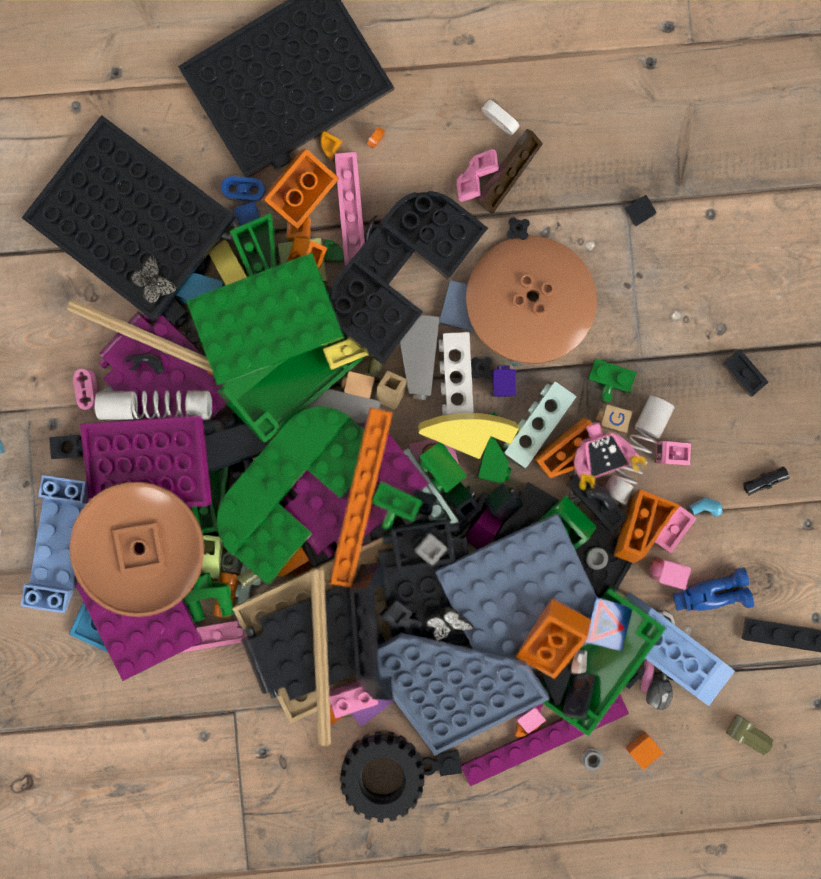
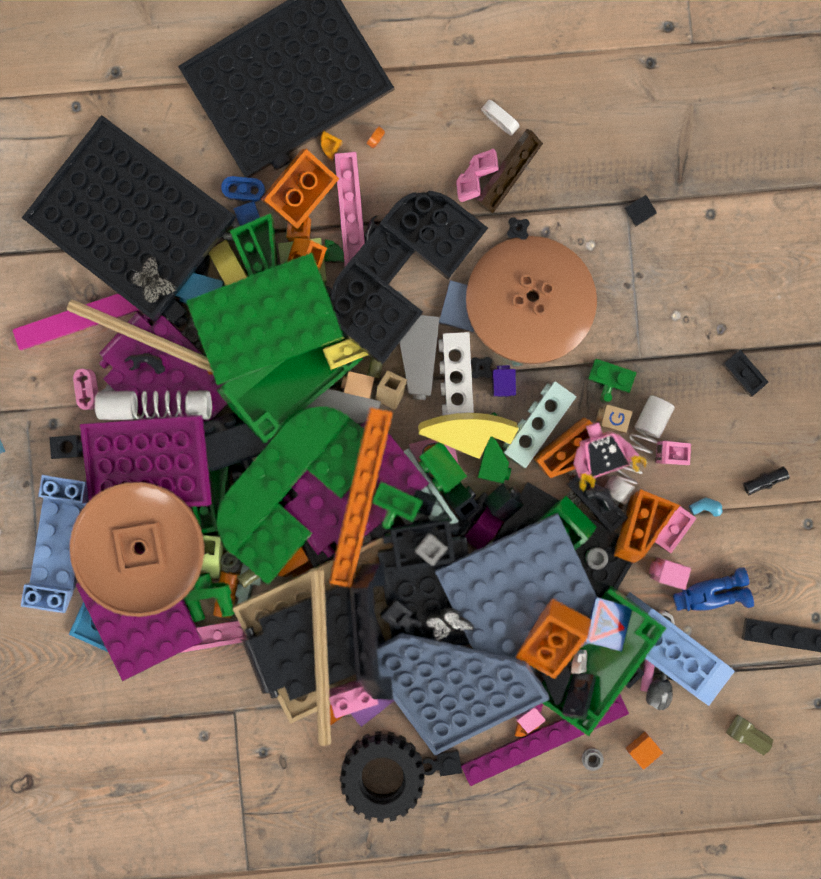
(68, 322): none -> dark pink tile

